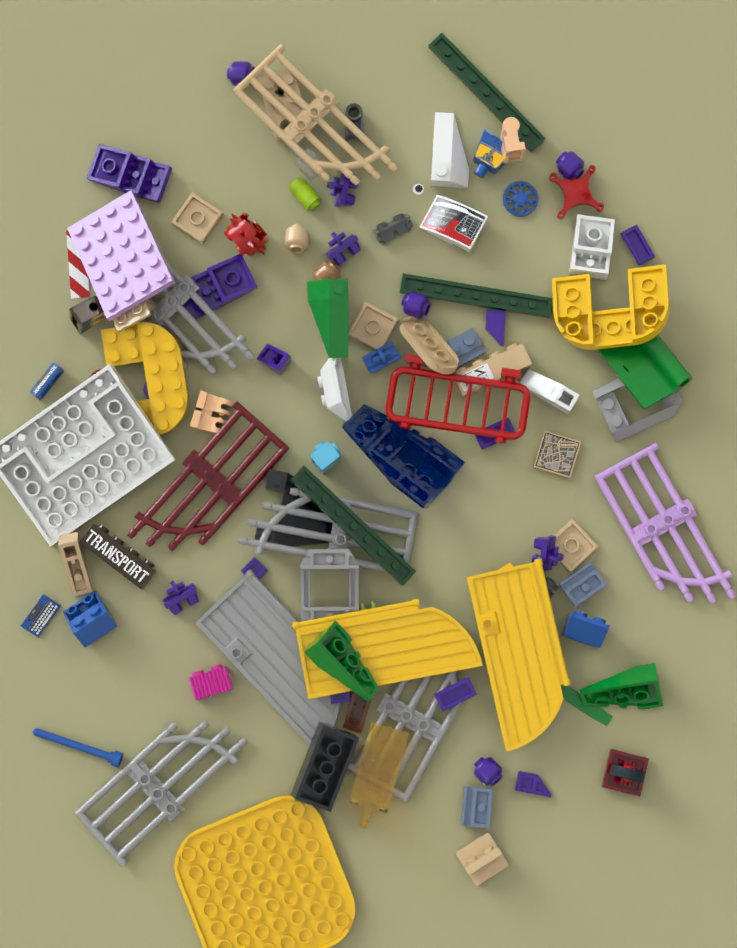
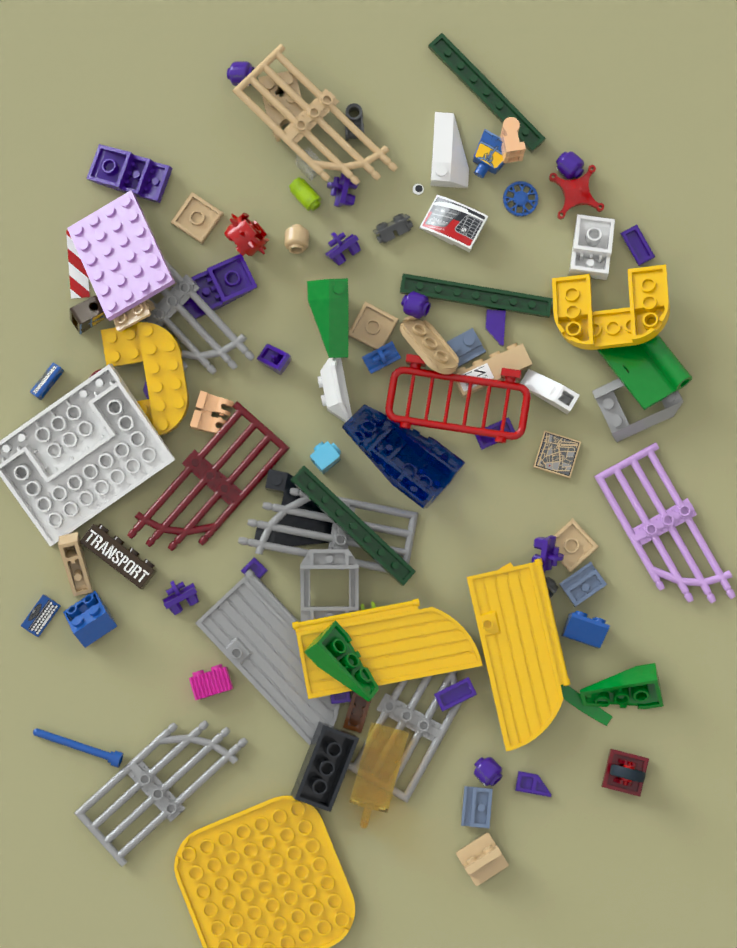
(327, 270): medium nougat head -> none

